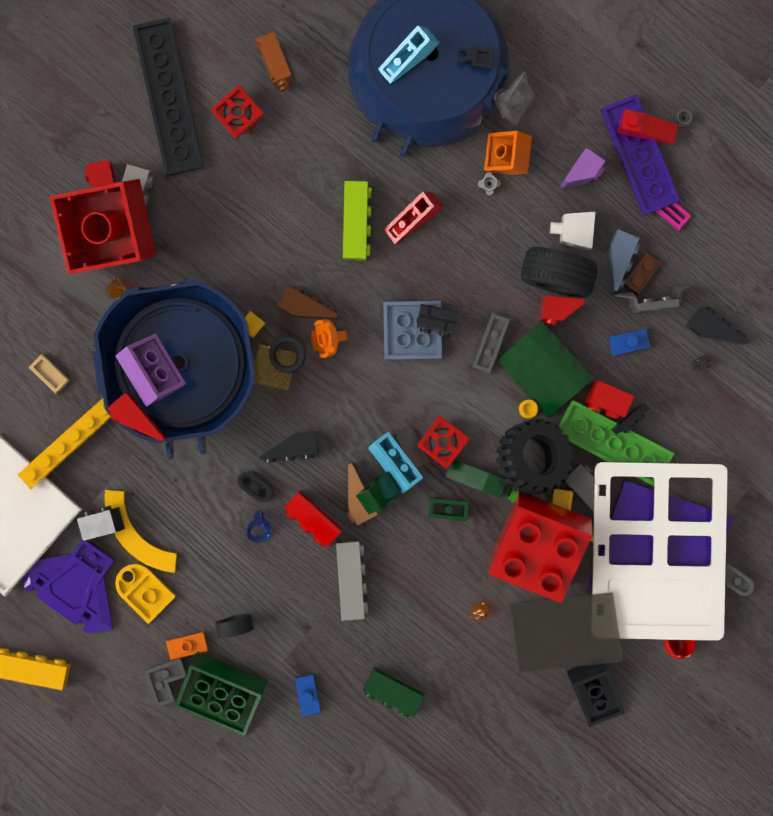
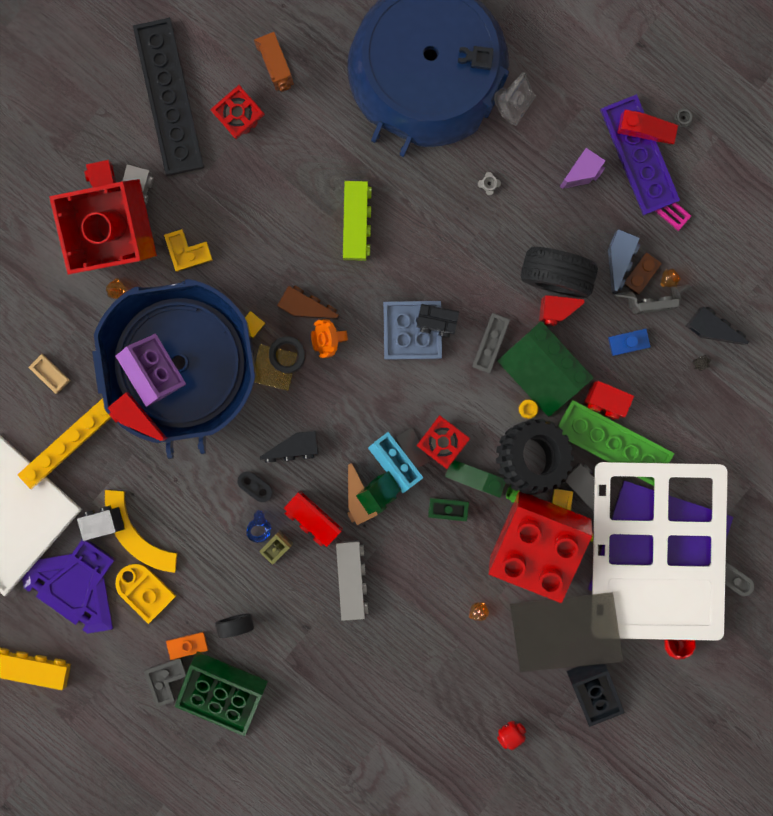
(183, 255): none -> yellow plate
(276, 547): none -> olive slope
(307, 695): blue tile -> none
(393, 693): dark green brick -> none
(409, 53): medium azure slope -> none
(414, 216): red slope -> none
(508, 152): orange slope -> none
(511, 735): none -> red head
(575, 230): white torso -> none
(635, 415): black plate -> none
(670, 278): none -> clear orange plate

